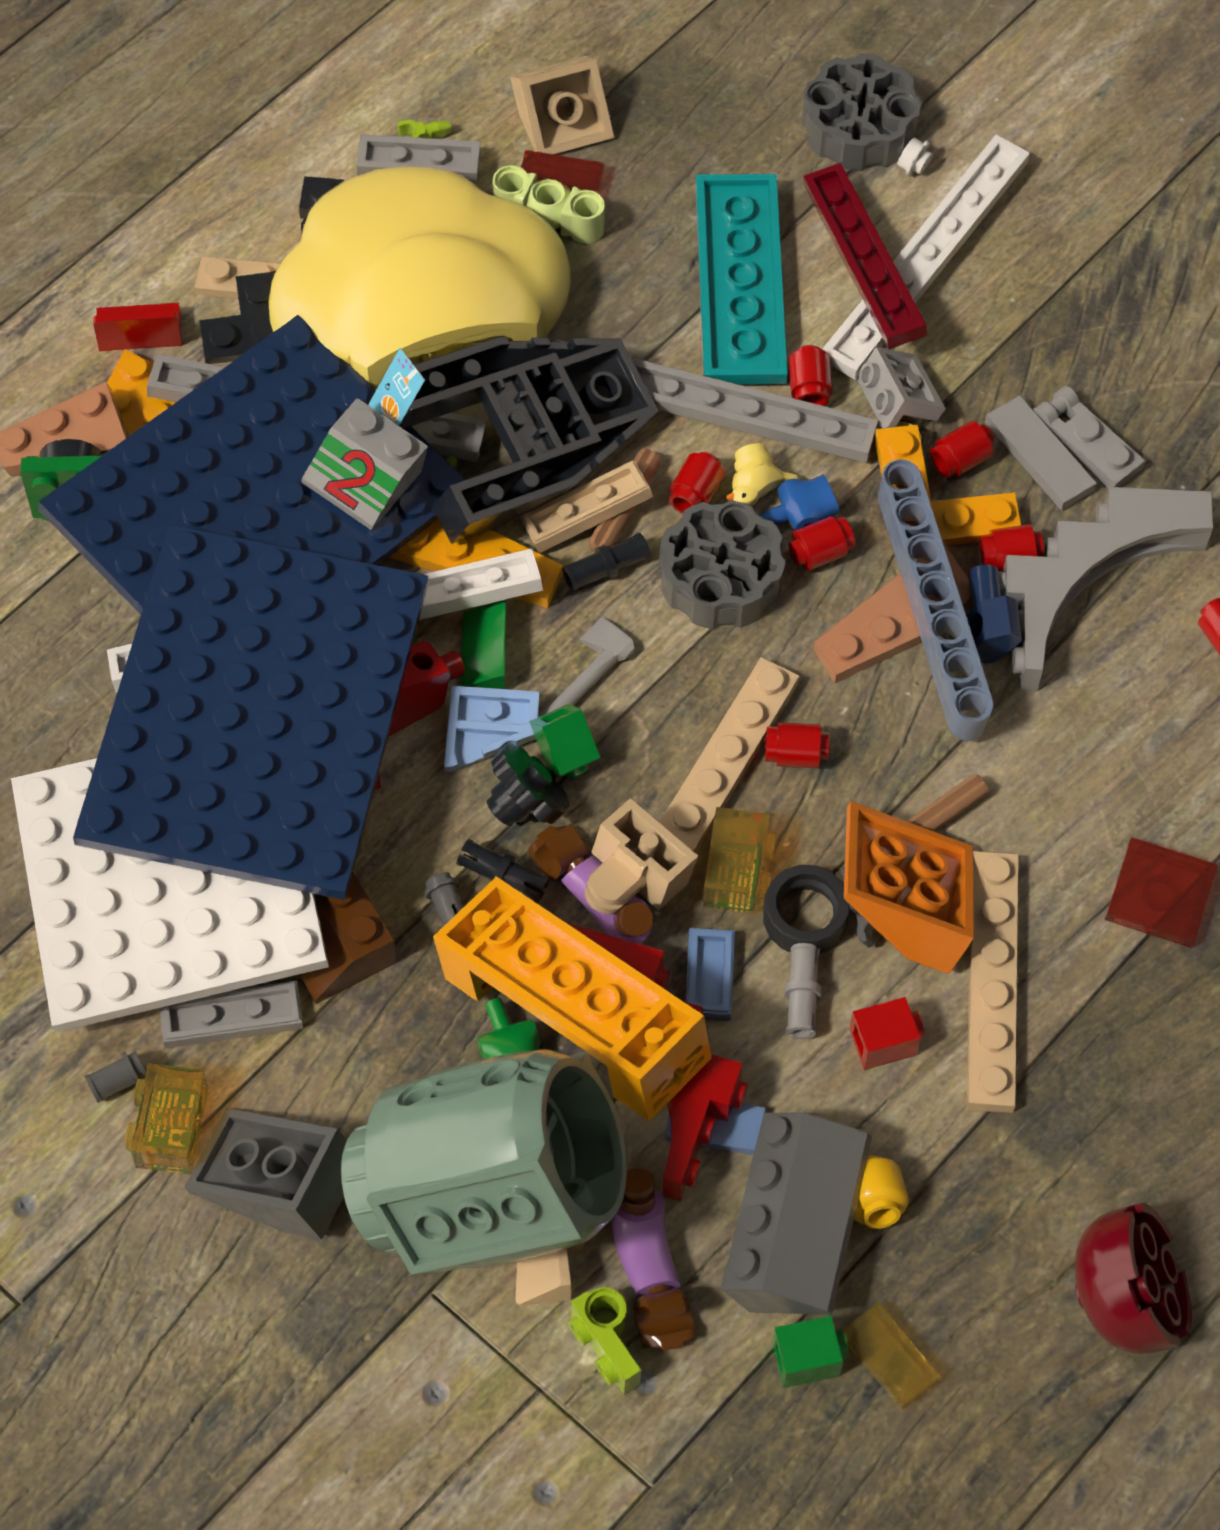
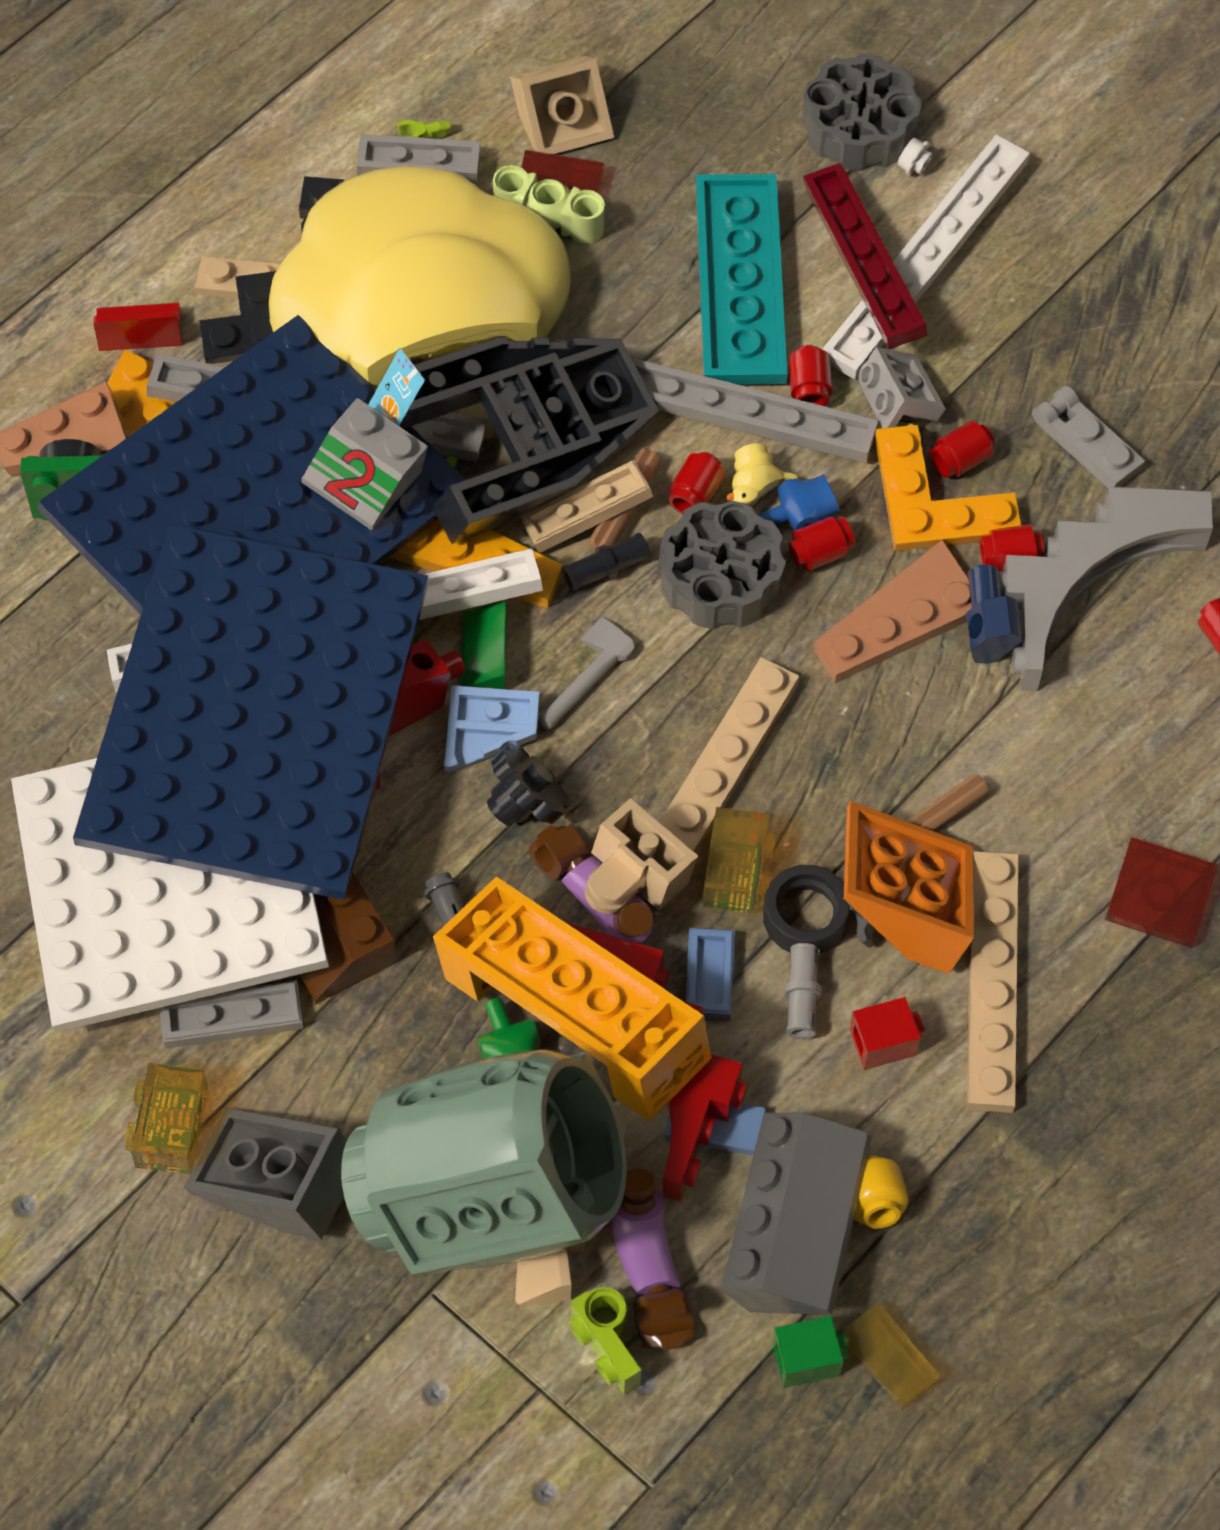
(116, 1076): dark grey pin -> none
(504, 867): black pin -> none
(565, 740): green brick -> none
(796, 745): red brick -> none
(932, 616): sand blue beam -> none
(1040, 453): light grey tile -> none
(1119, 1281): dark red cylinder -> none

